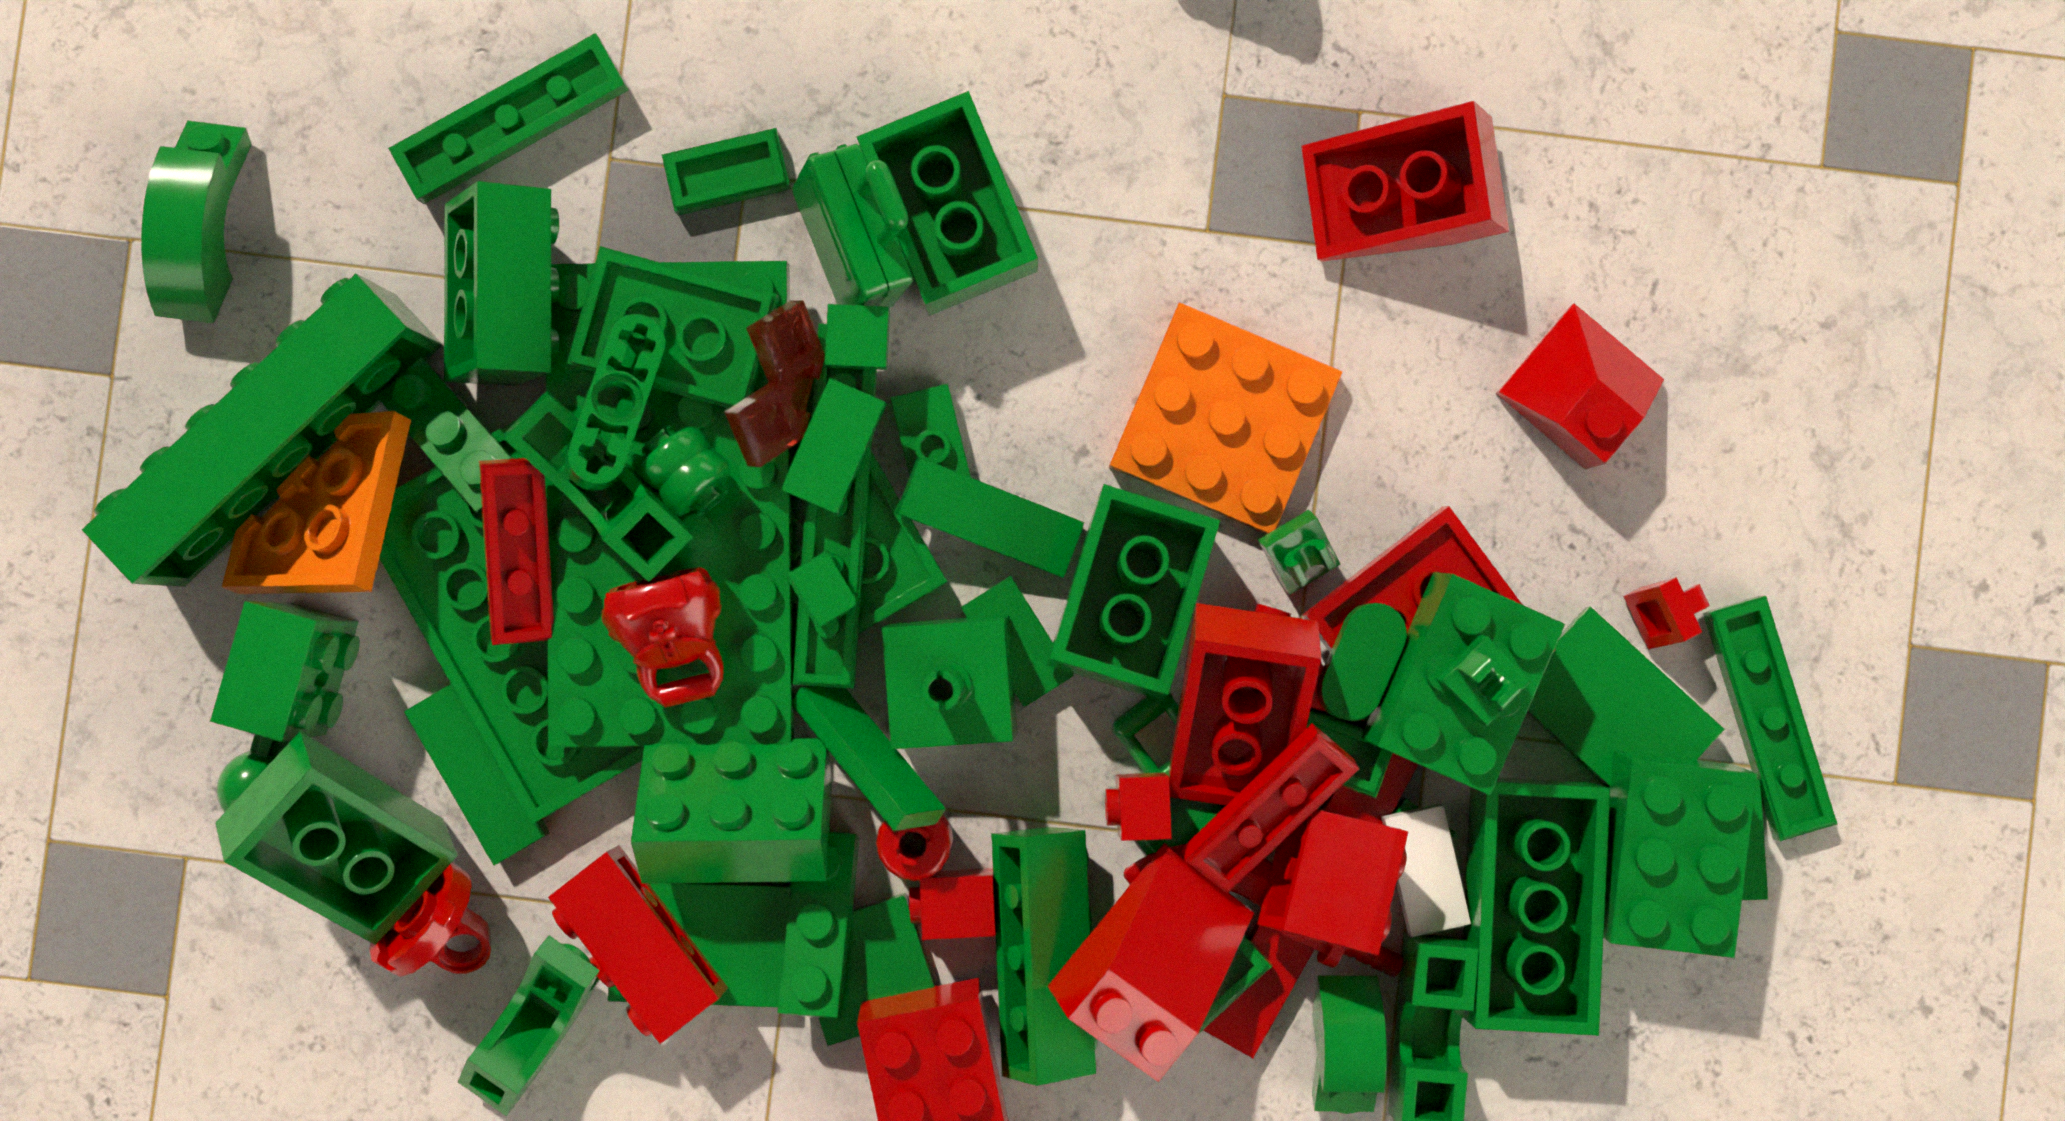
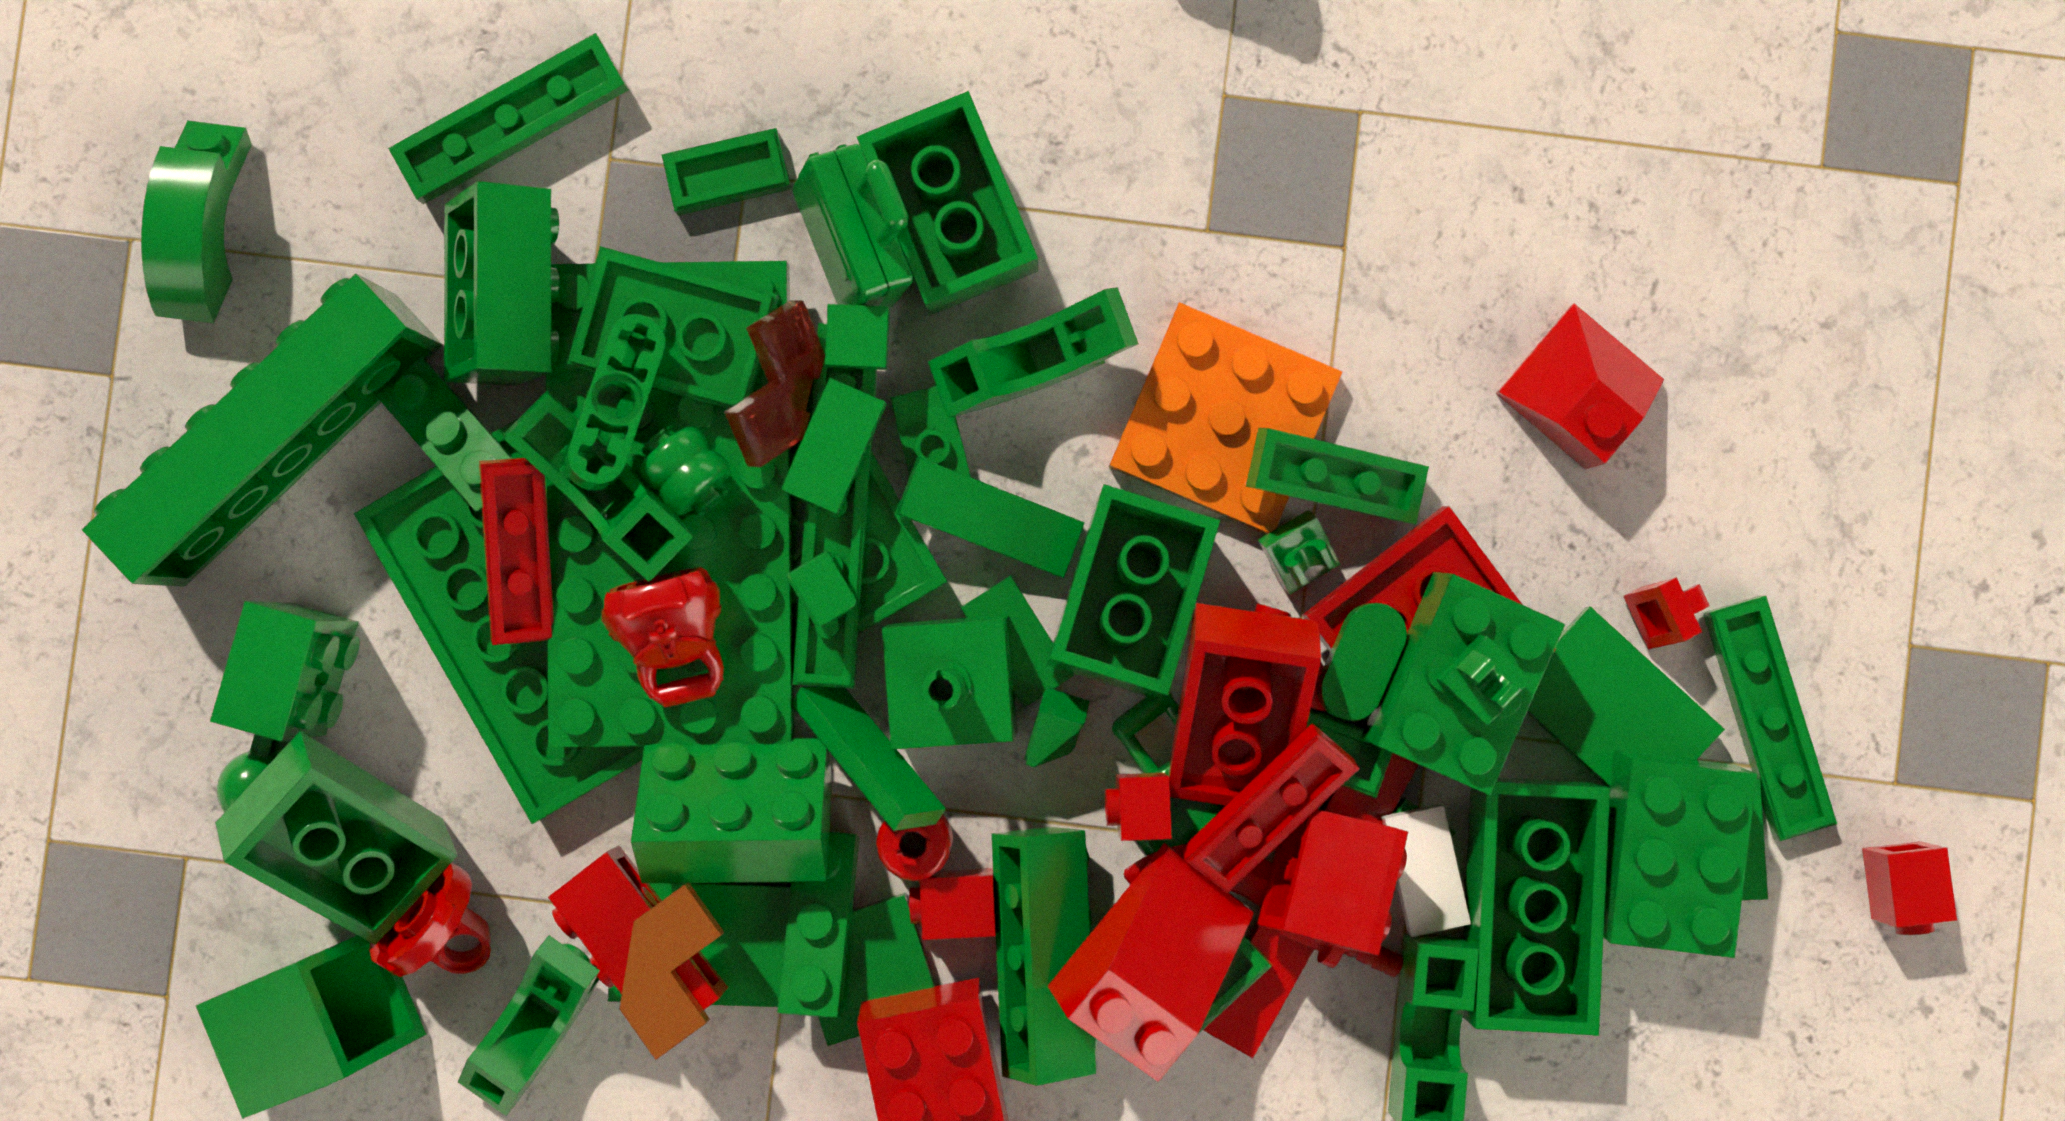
(308, 1025): none -> green slope
(329, 516): orange plate -> none
(473, 775): green tile -> none
(653, 992): none -> dark orange tile
(1034, 355): none -> green arch
(1055, 727): none -> green slope
(1337, 476): none -> green plate
(1348, 1044): green brick -> none
(1406, 185): red slope -> none
(1909, 886): none -> red brick

